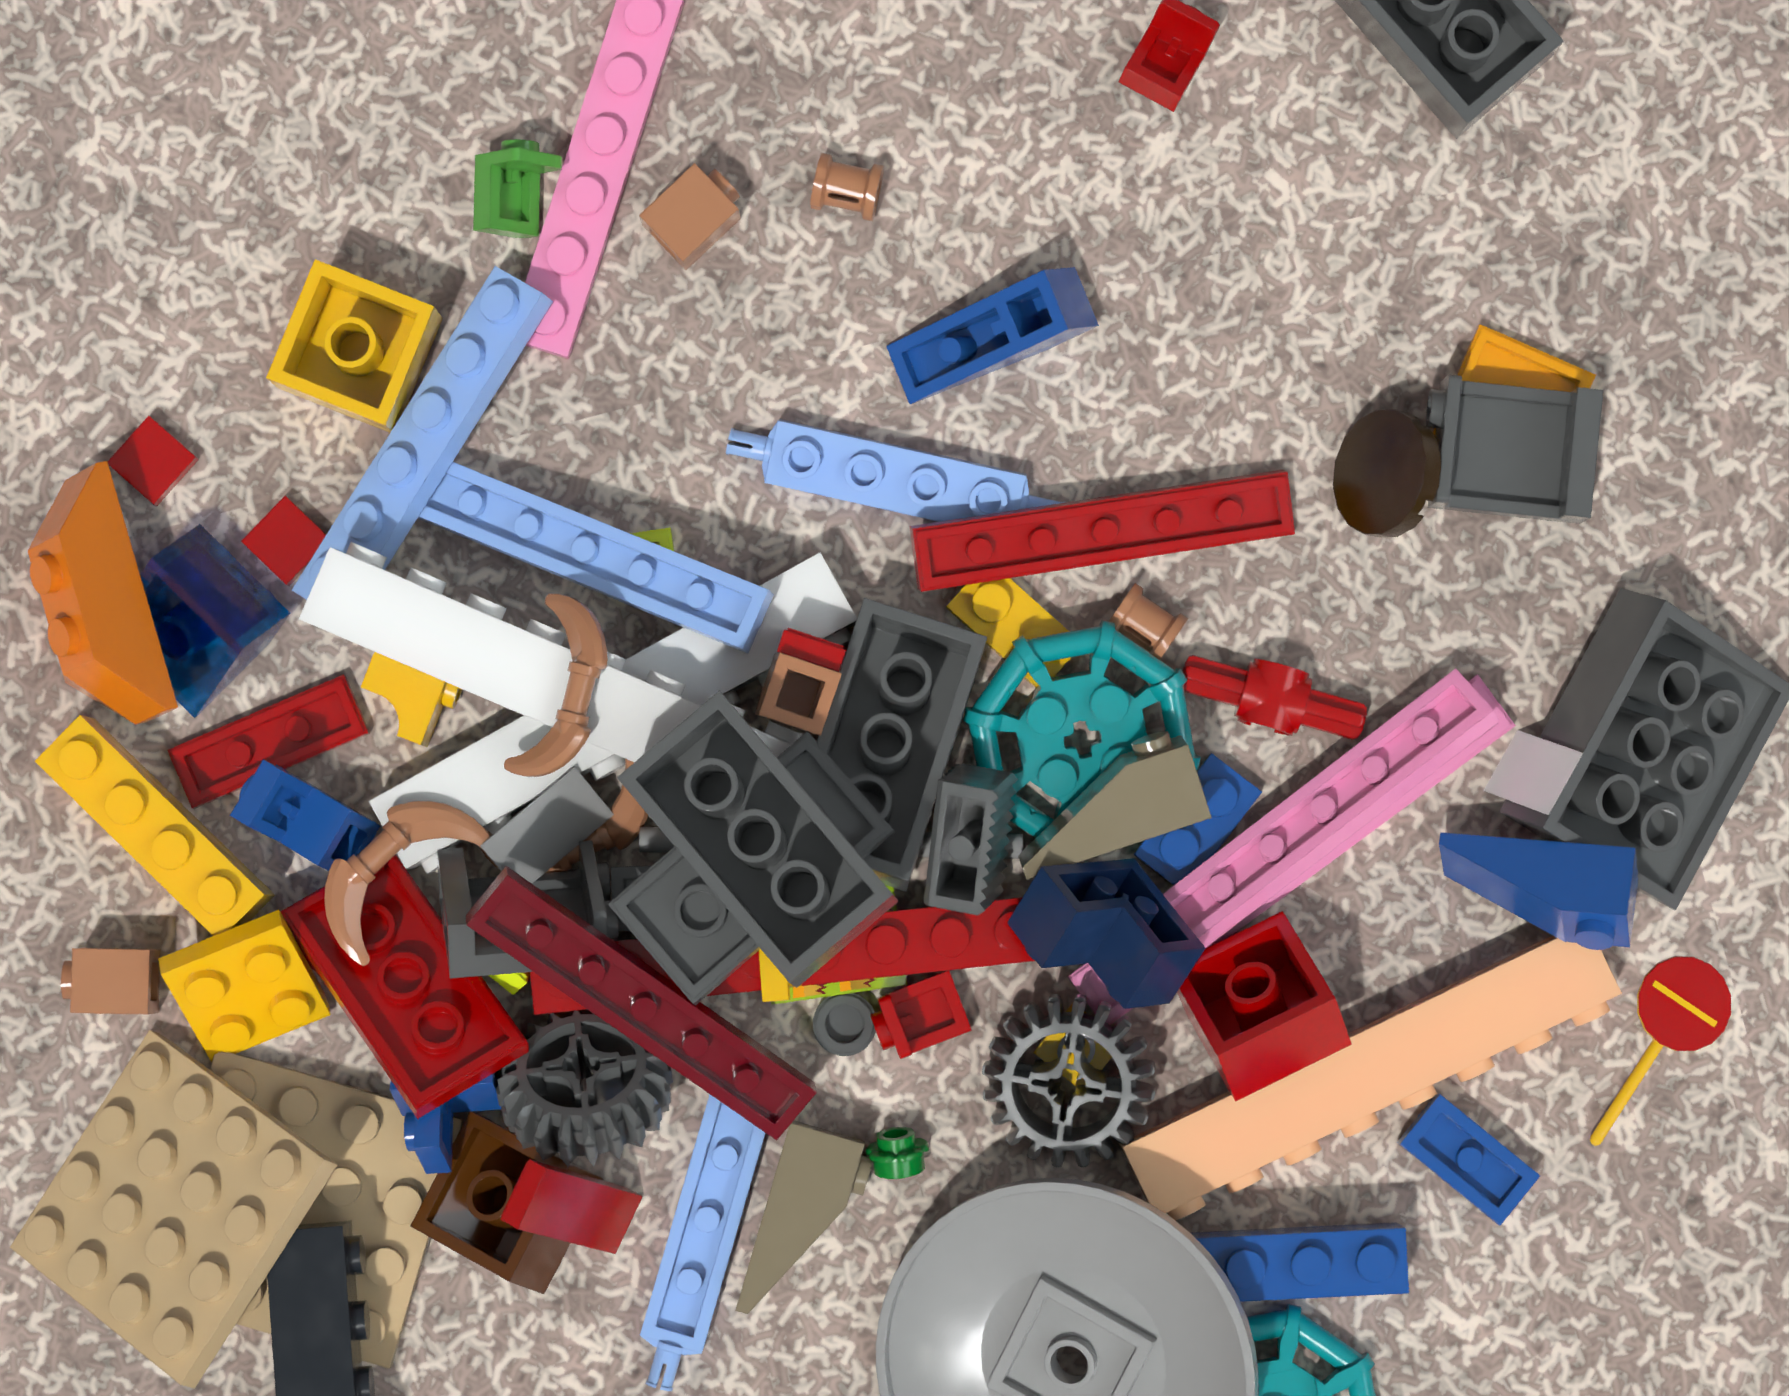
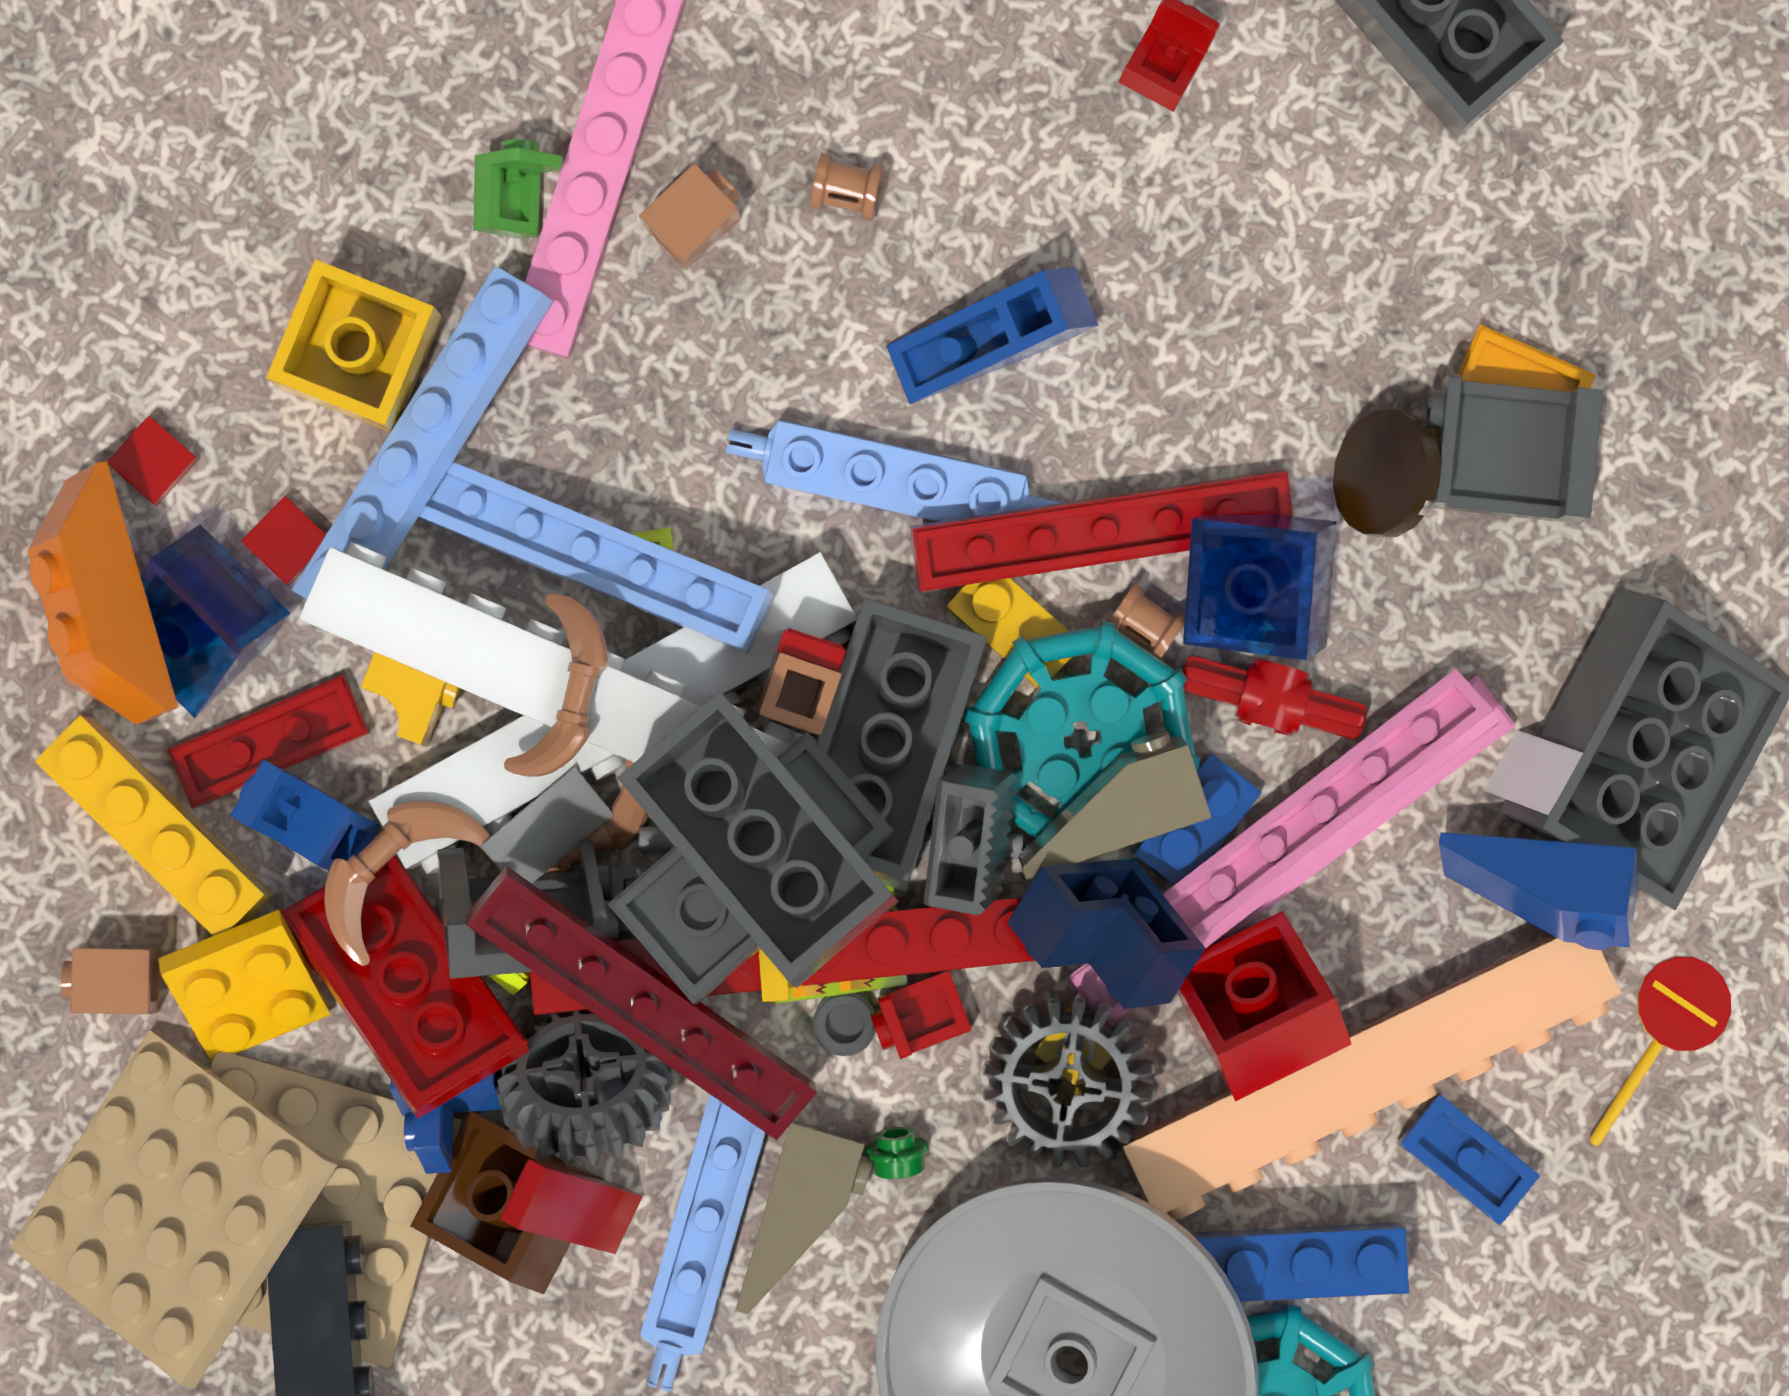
(1260, 584): none -> clear blue slope

